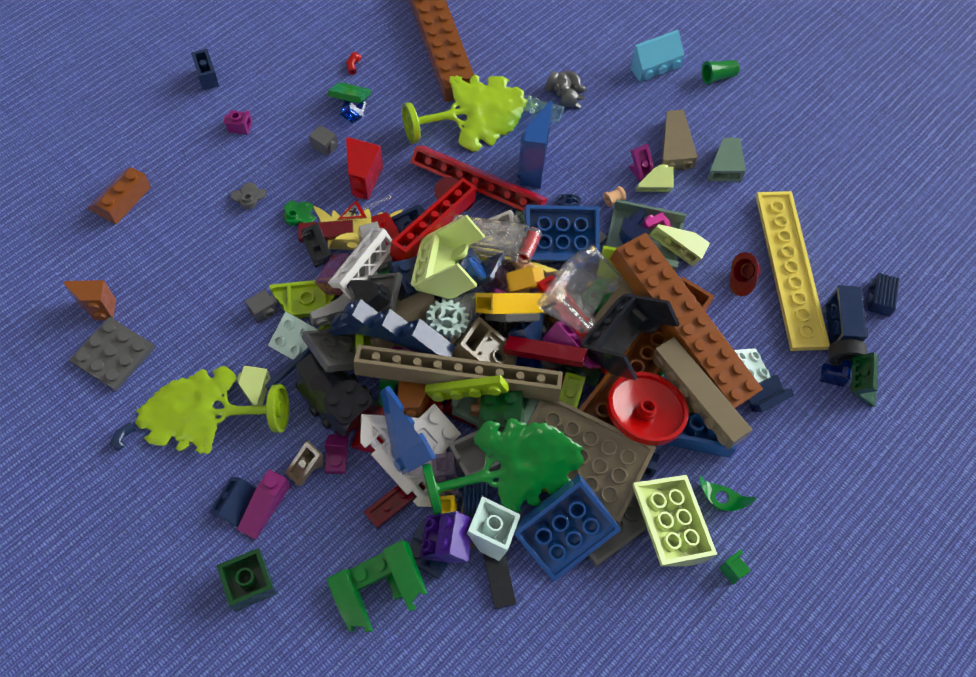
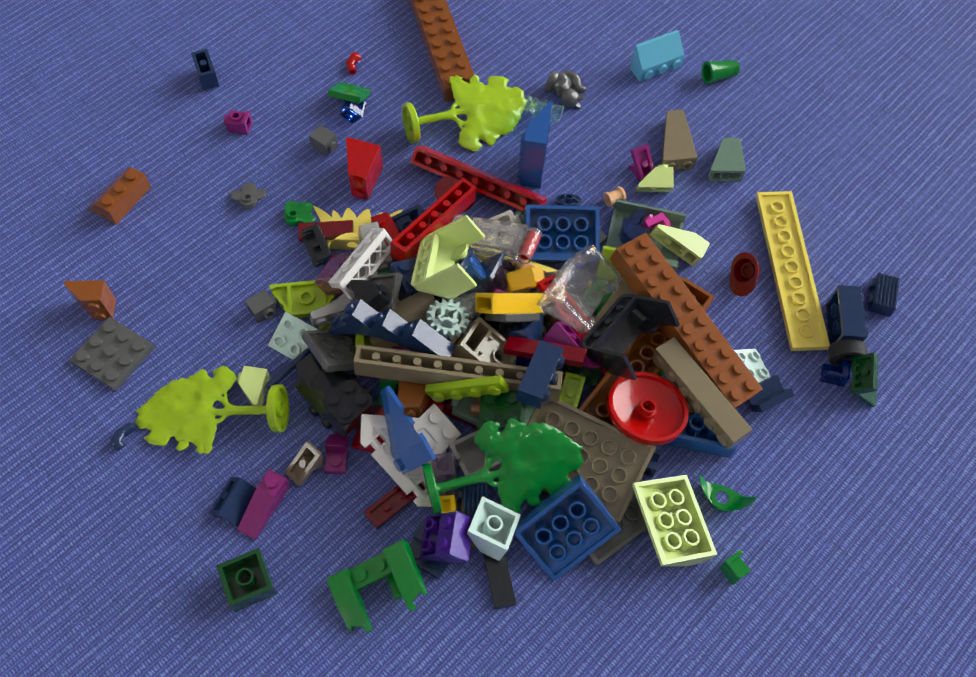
(356, 212): piece -> none
(540, 375): none -> dark blue brick

